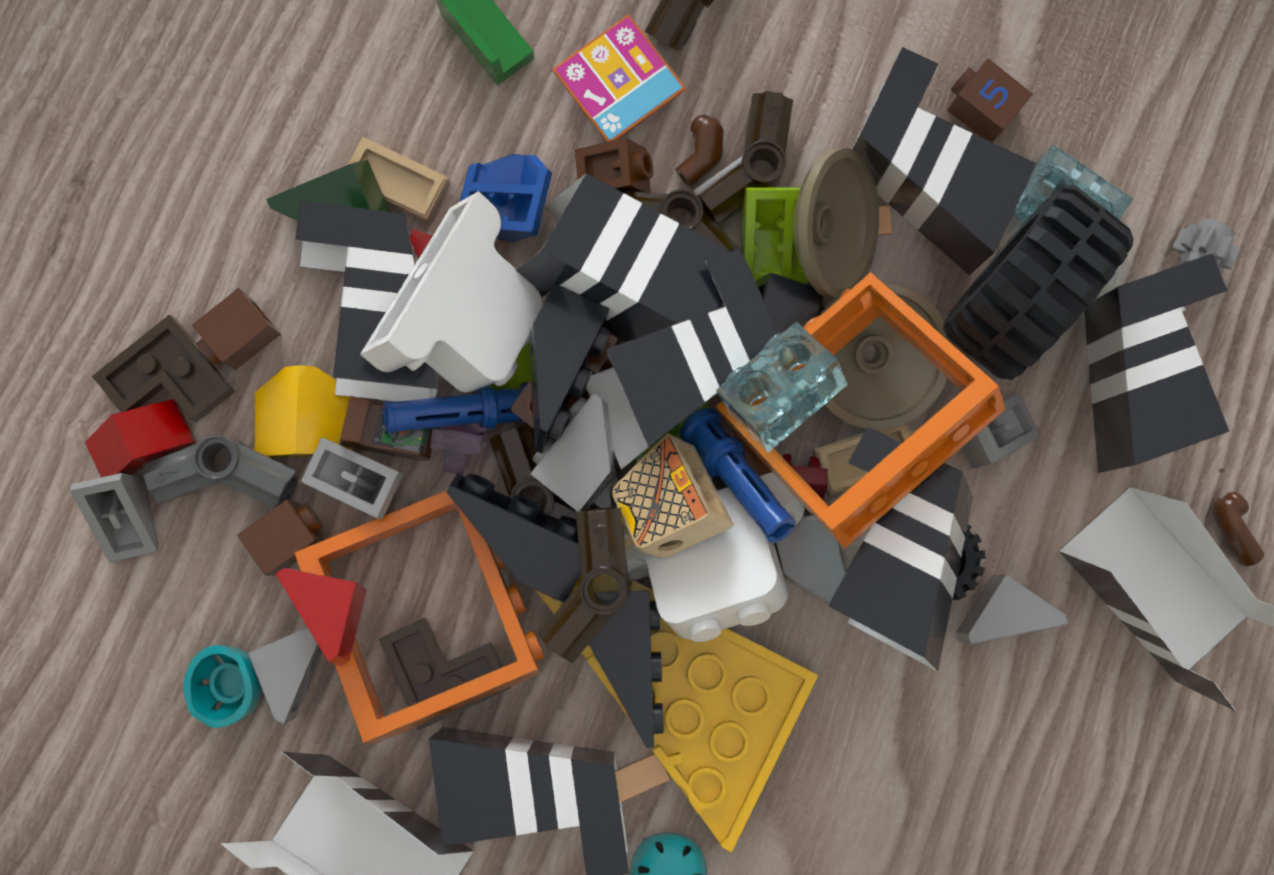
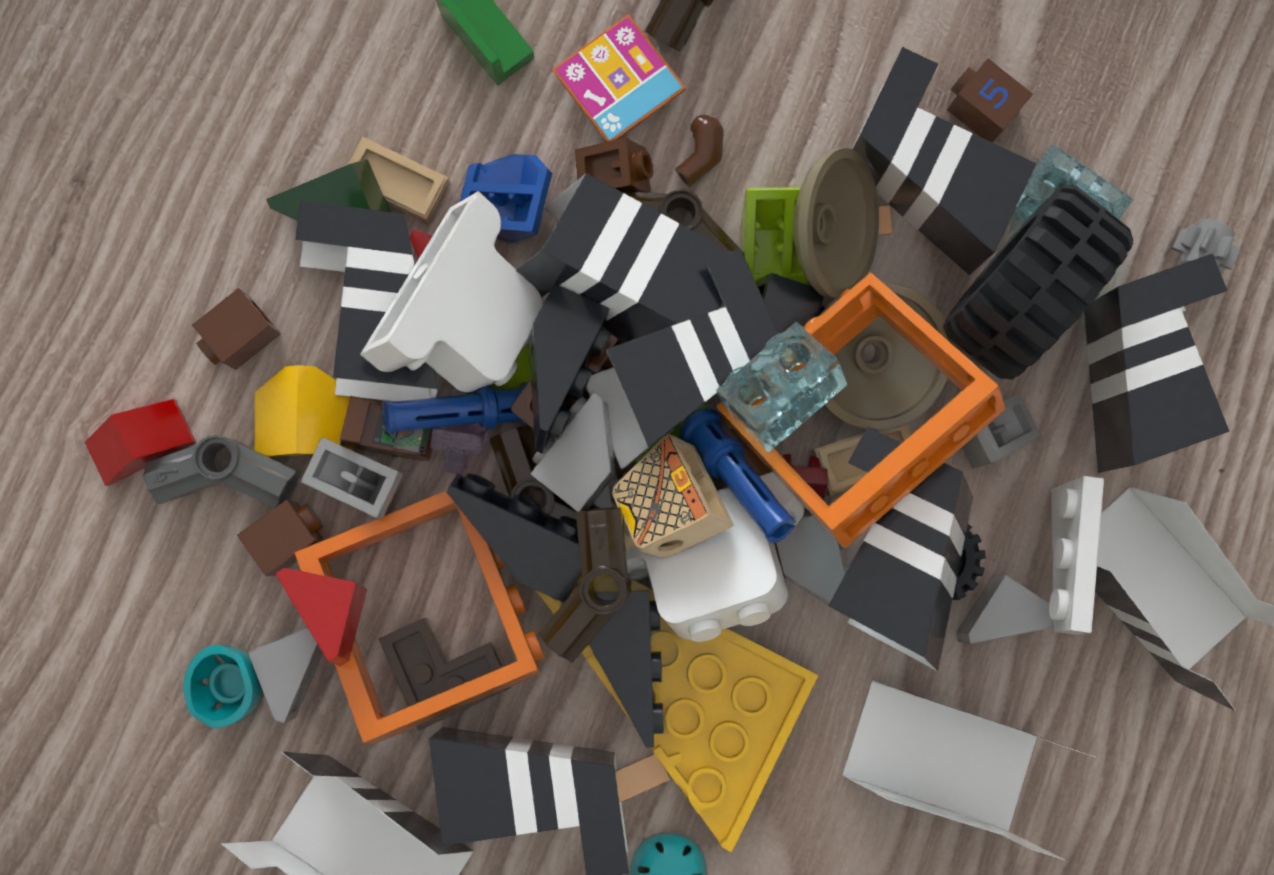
(118, 514): light grey slope -> none
(165, 359): dark brown plate -> none
(764, 140): dark brown piece -> none
(941, 760): none -> white sticker
(1075, 546): none -> white wing
(1234, 529): reddish brown arm -> none

